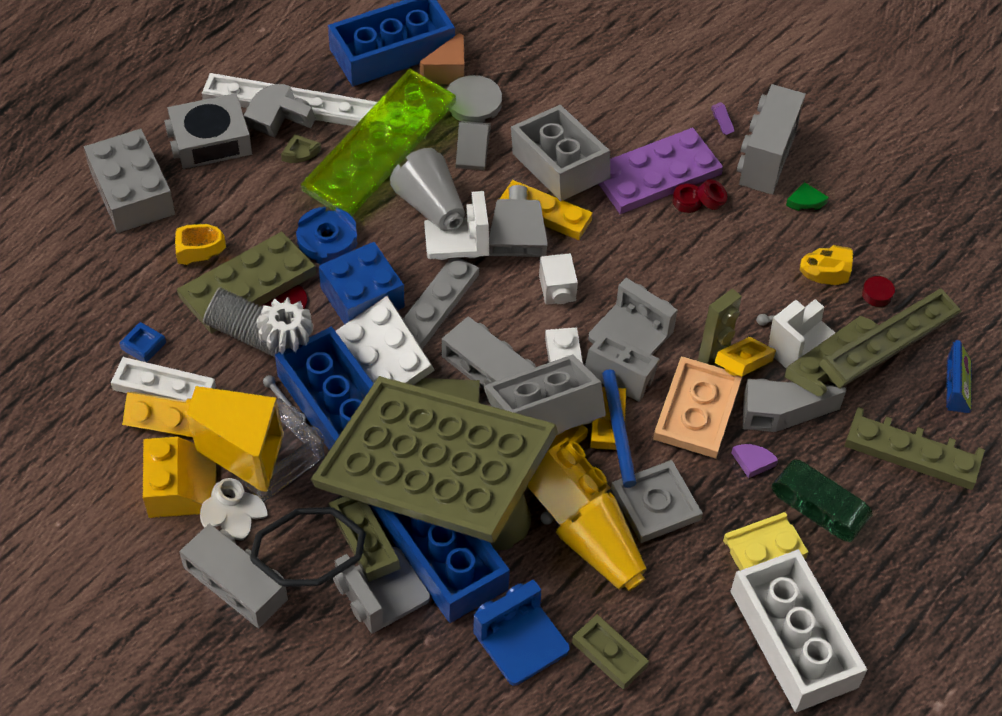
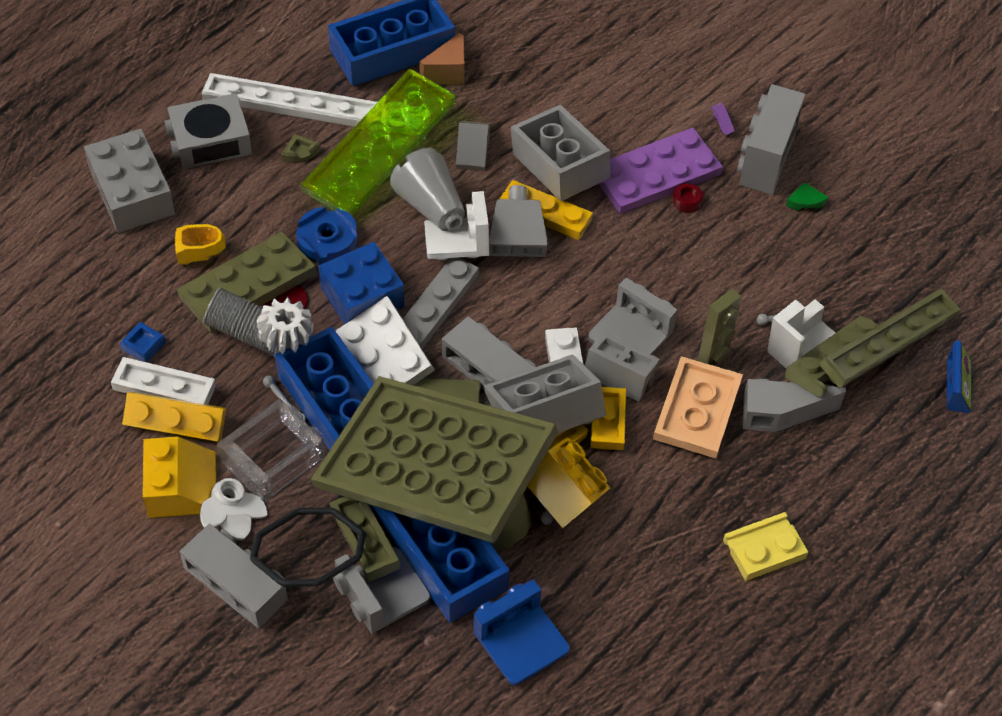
(236, 432): yellow slope -> none
(275, 104): light grey brick -> none
(475, 98): light grey tile -> none
(558, 279): white brick -> none
(605, 542): yellow cone -> none
(610, 651): olive plate -> none
(619, 429): blue bar -> none
(657, 502): light grey plate -> none
(712, 194): dark red tile -> none
(744, 356): yellow plate -> none
(753, 459): medium lavender tile -> none
(797, 630): white brick -> none
(822, 500): clear green beam -> none
(828, 265): yellow rock -> none
(878, 291): dark red tile -> none
(914, 450): olive hinge -> none

